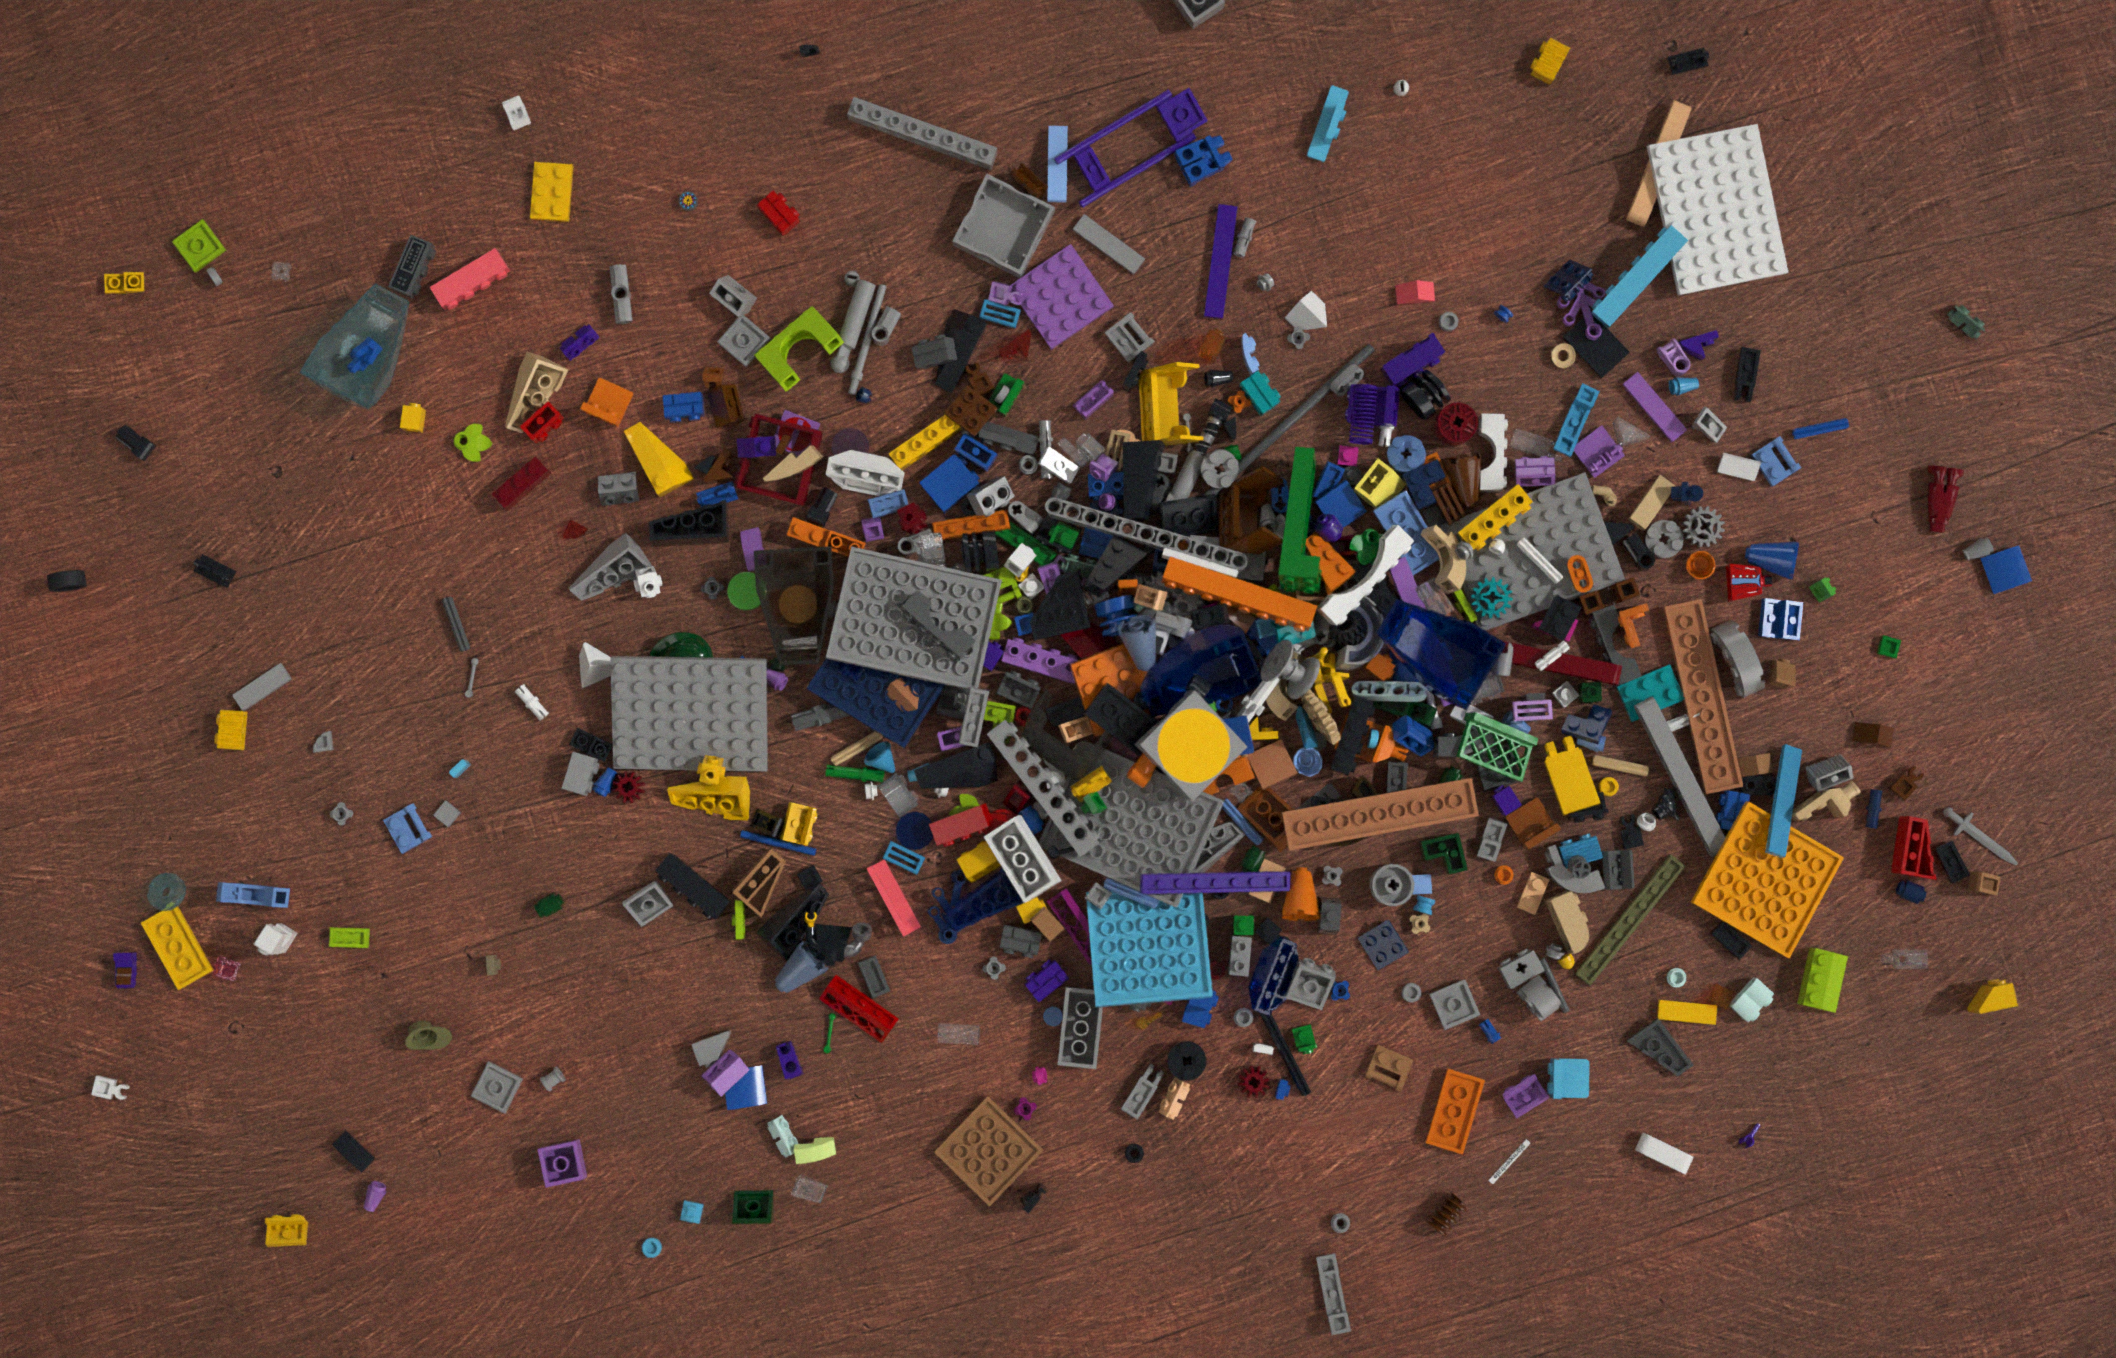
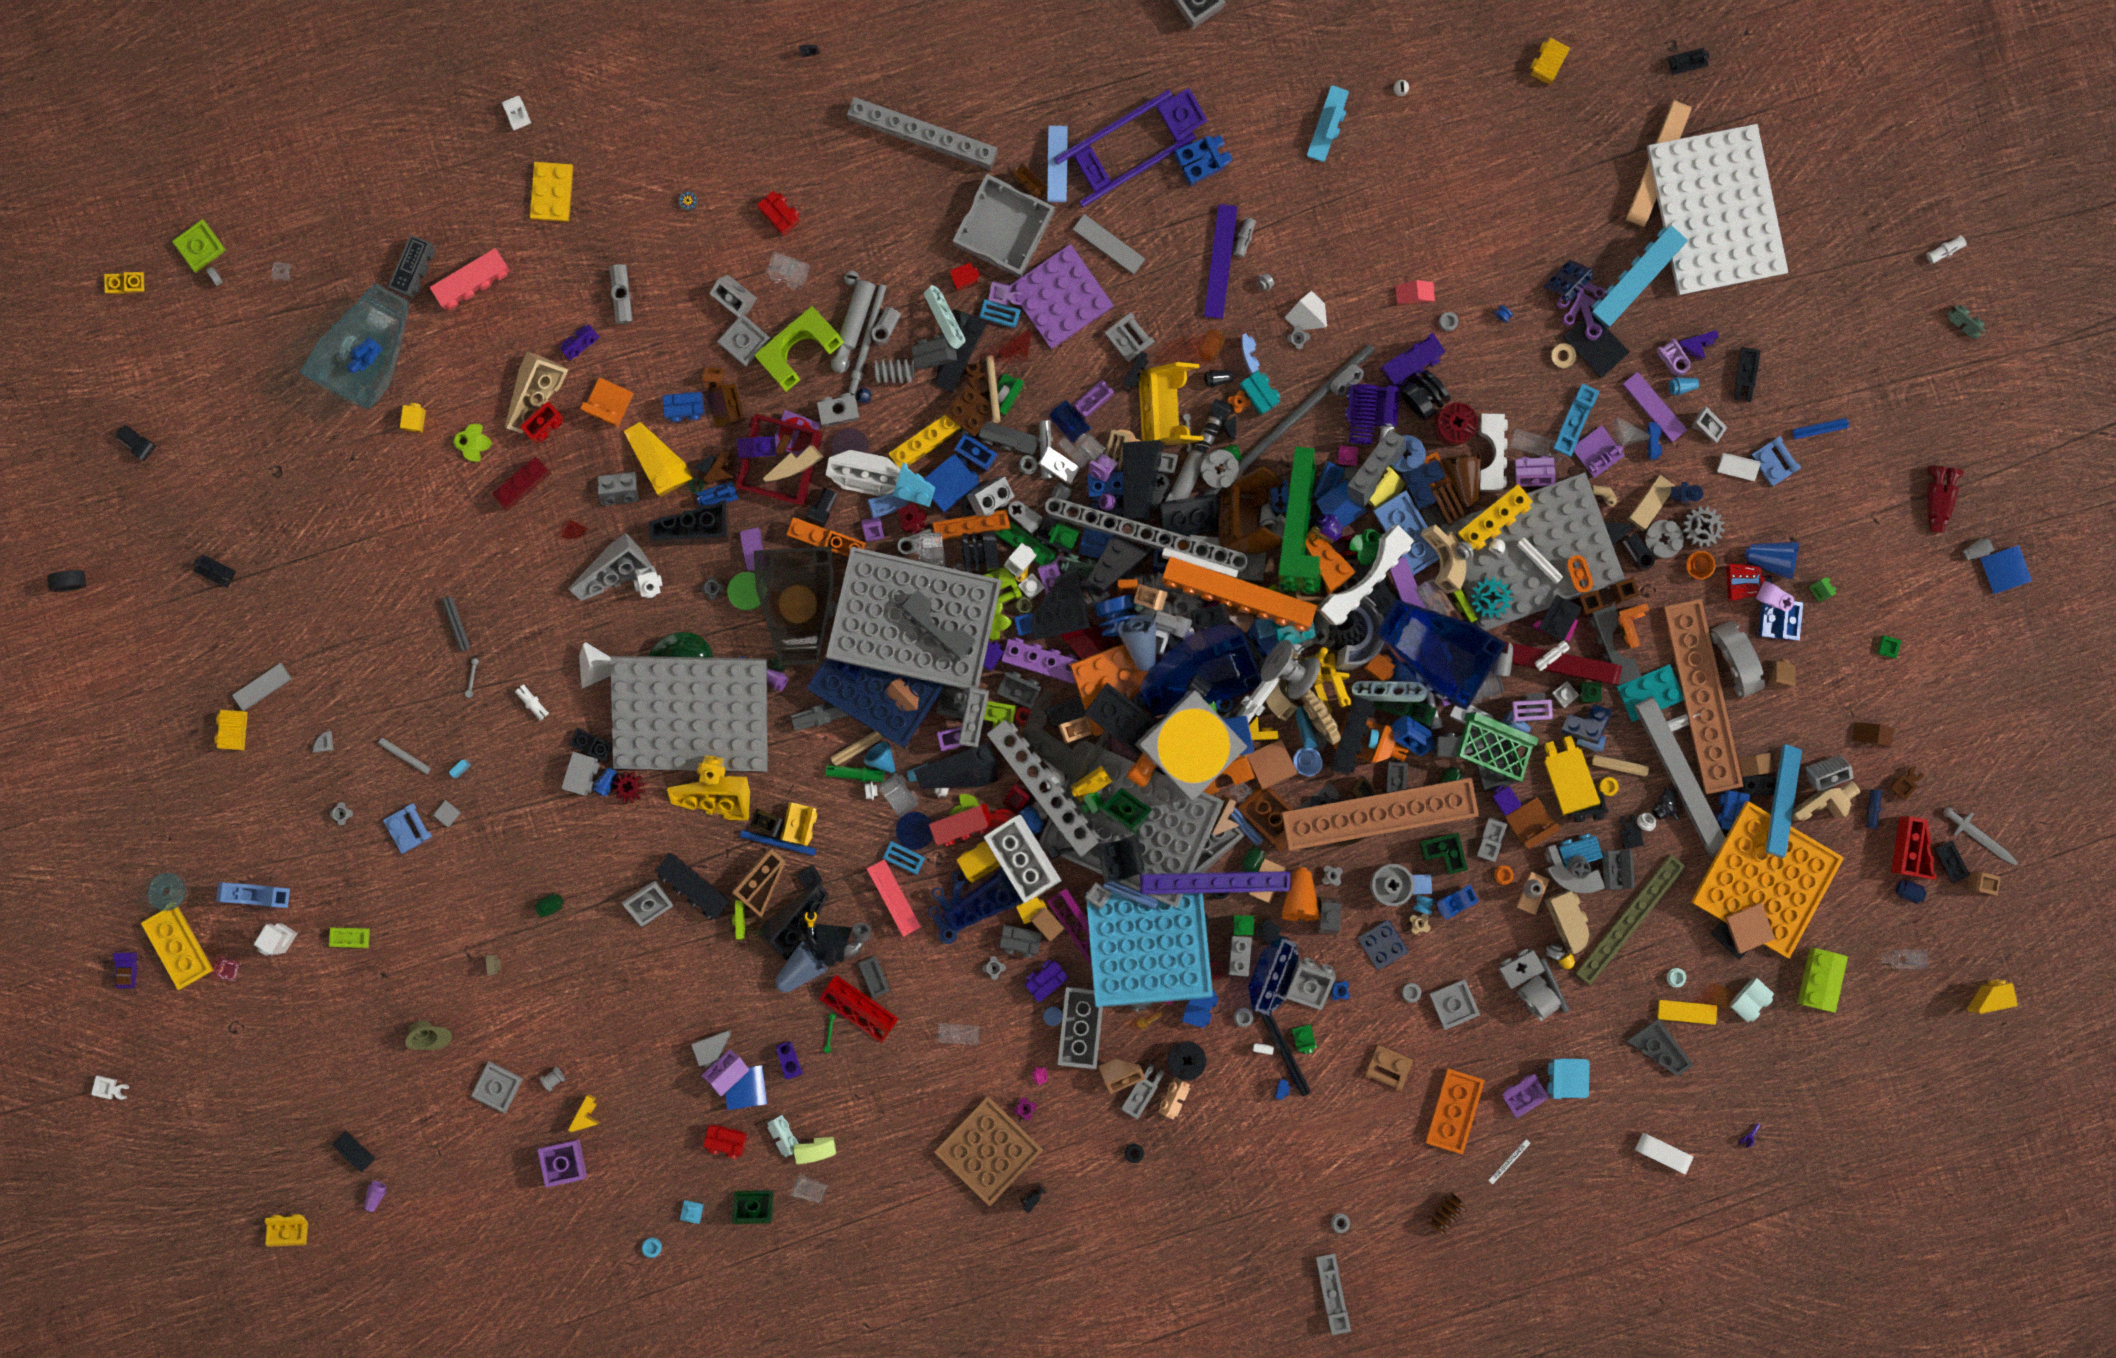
(405, 756): none -> light grey bar
(582, 1119): none -> yellow slope
(692, 485): none -> clear green hinge
(725, 1140): none -> red brick
(787, 270): none -> clear brick
(849, 414): none -> light grey brick
(894, 371): none -> light grey piece
(913, 487): none -> medium azure wing
(944, 317): none -> light aqua beam
(964, 276): none -> red brick
(993, 389): none -> tan bar
(1069, 421): none -> clear blue slope
(1120, 1074): none -> medium nougat slope
(1121, 859): none -> black bracket
(1126, 810): none -> dark green slope
(1222, 822): none -> medium nougat slope
(1249, 1087): dark red gear -> none
(1317, 535): none -> clear yellow hand
(1366, 480): none -> dark grey arch
(1457, 901): none -> blue brick
(1489, 1031): blue pin -> none
(1528, 888): none -> light grey cone
(1653, 447): none -> blue plate
(1749, 928): none -> nougat tile
(1775, 597): none -> lavender piece
(1946, 249): none -> white pin

